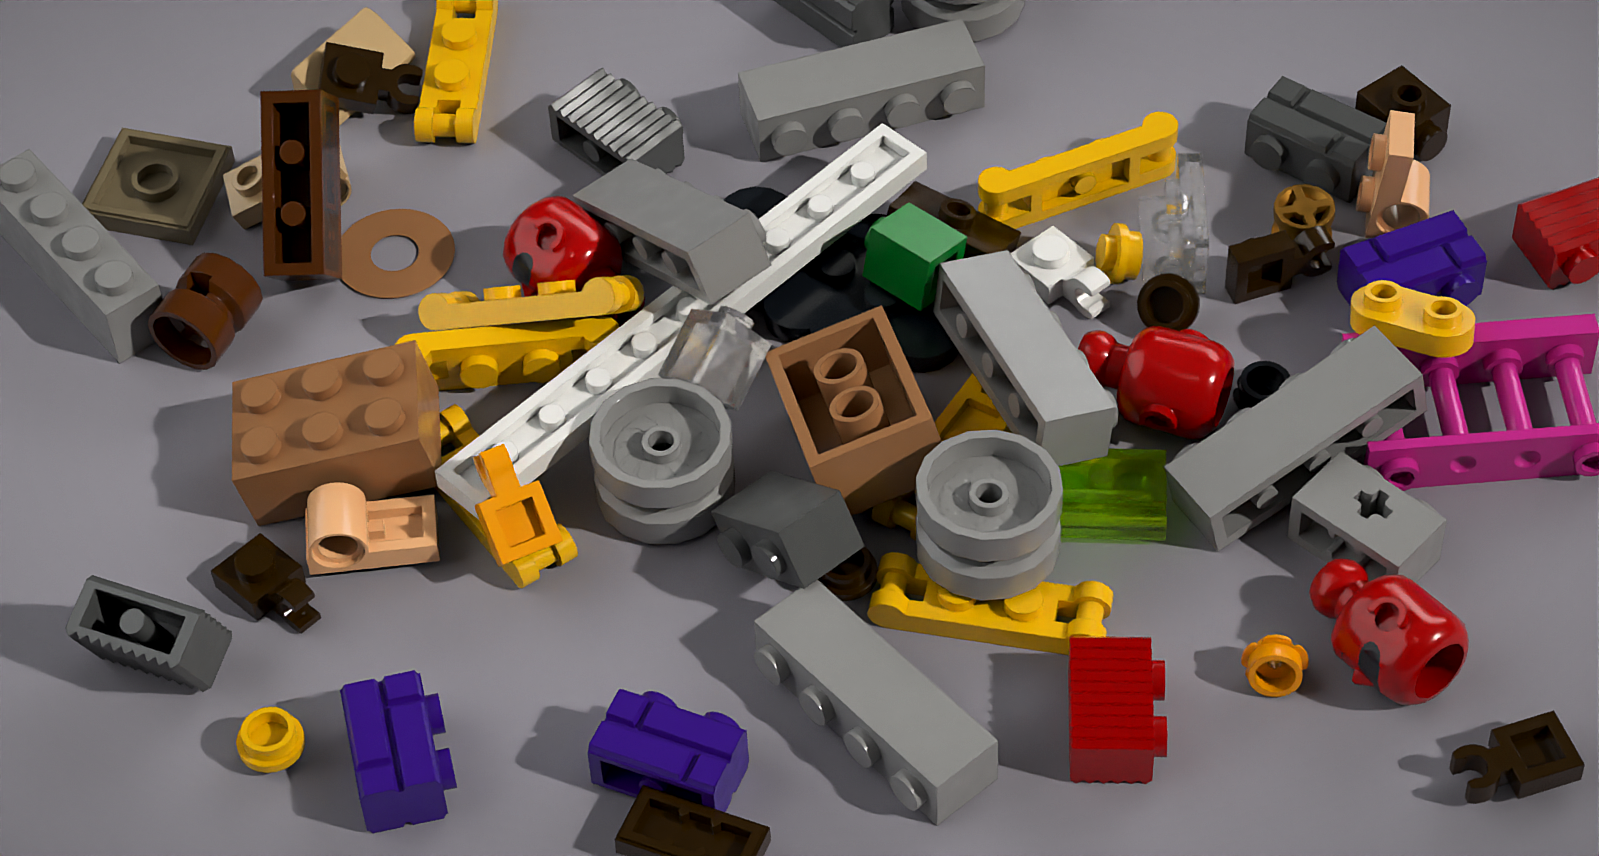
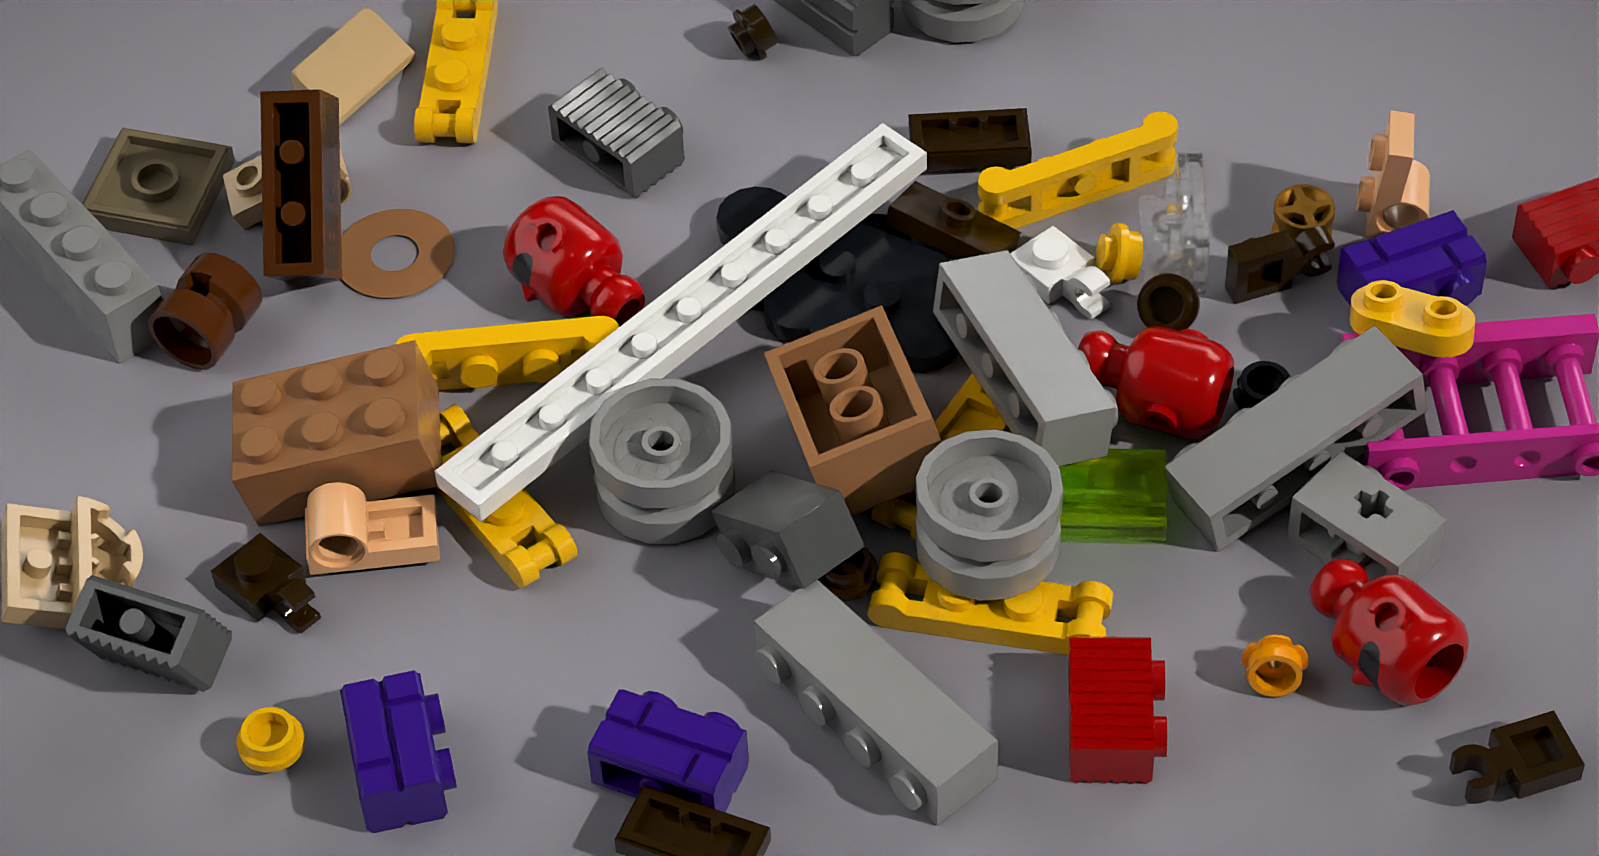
(52, 555): none -> tan slope
(359, 79): dark brown plate -> none
(516, 516): light orange plate -> none
(553, 302): yellow plate -> none
(677, 230): light grey brick -> none
(717, 354): clear brick -> none
(752, 31): none -> dark brown plate
(859, 87): light grey brick -> none
(907, 253): green brick -> none
(972, 138): none -> dark brown plate
(1312, 138): dark grey brick -> none
(1406, 93): dark brown brick -> none

